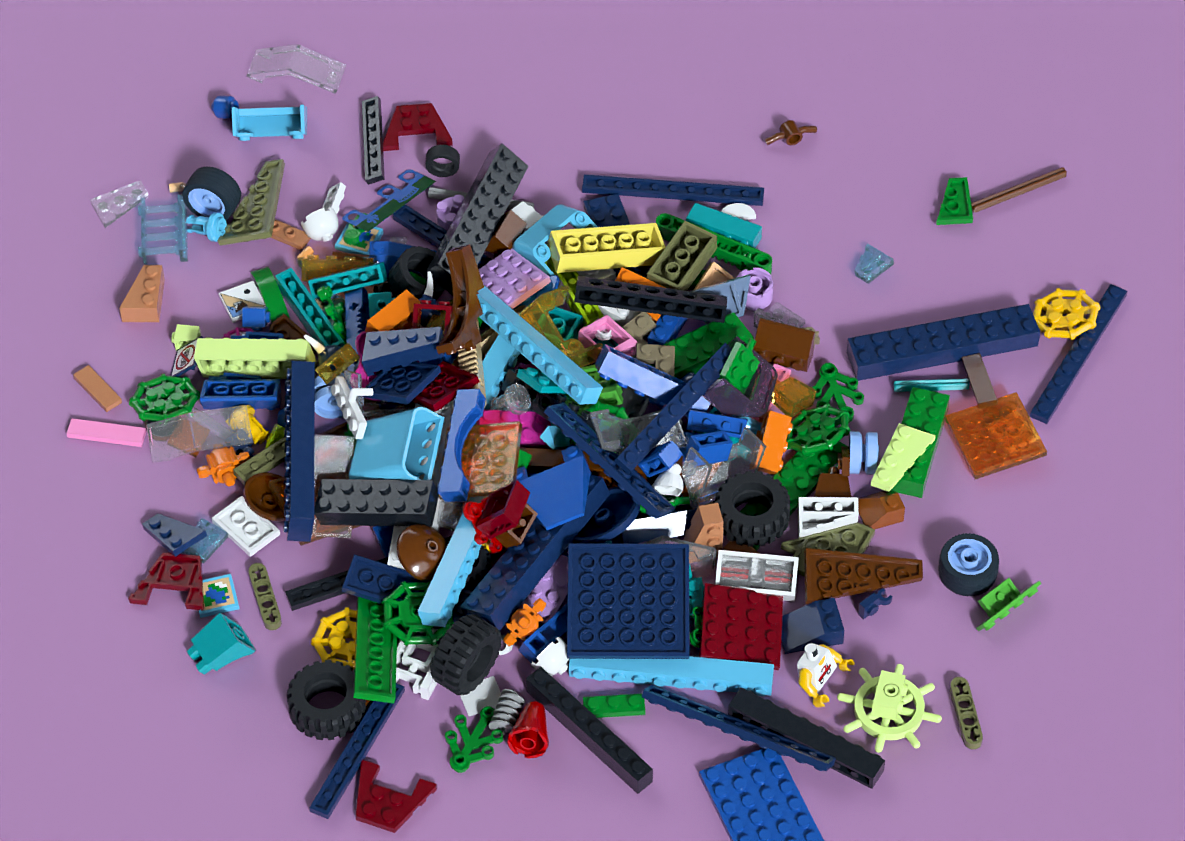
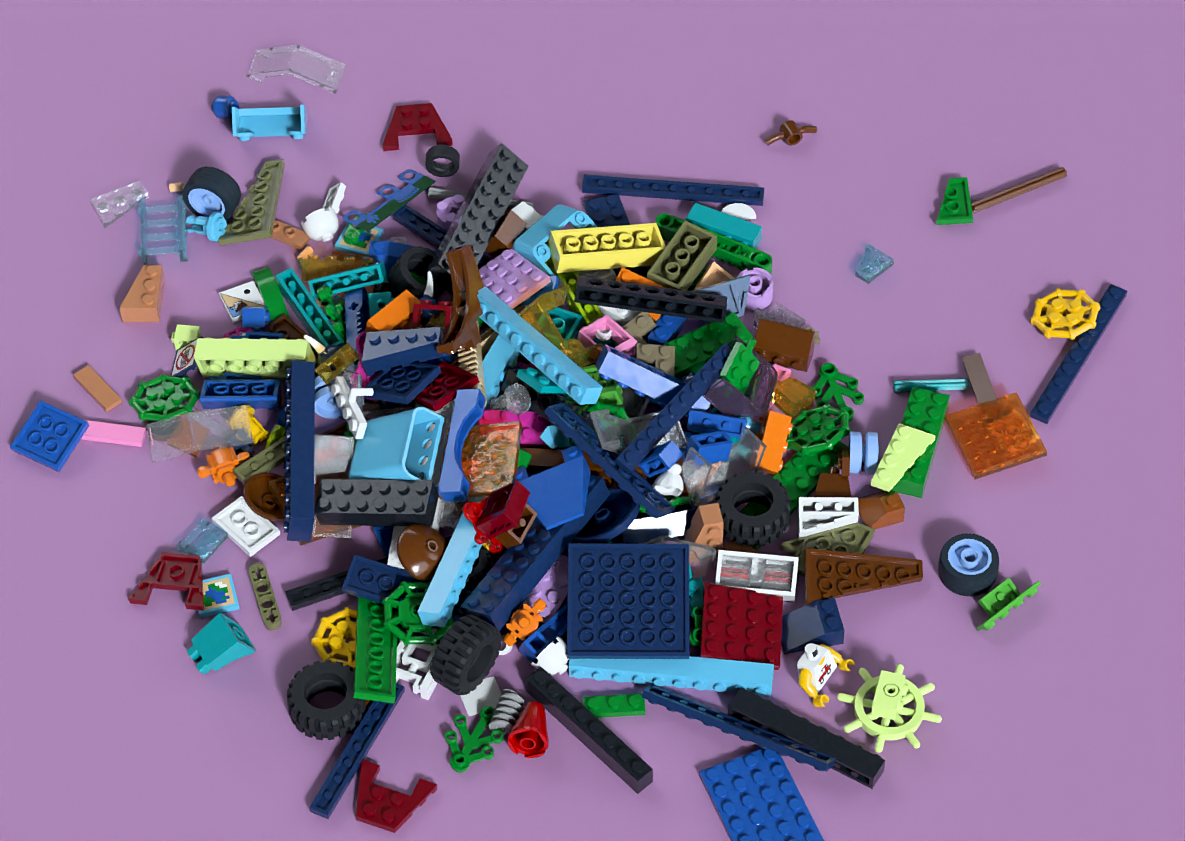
(49, 436): none -> blue plate
(172, 533): dark blue wing -> none
(373, 140): plate -> none
(871, 604): dark blue plate -> none
(942, 342): dark blue brick -> none
(969, 712): olive beam -> none

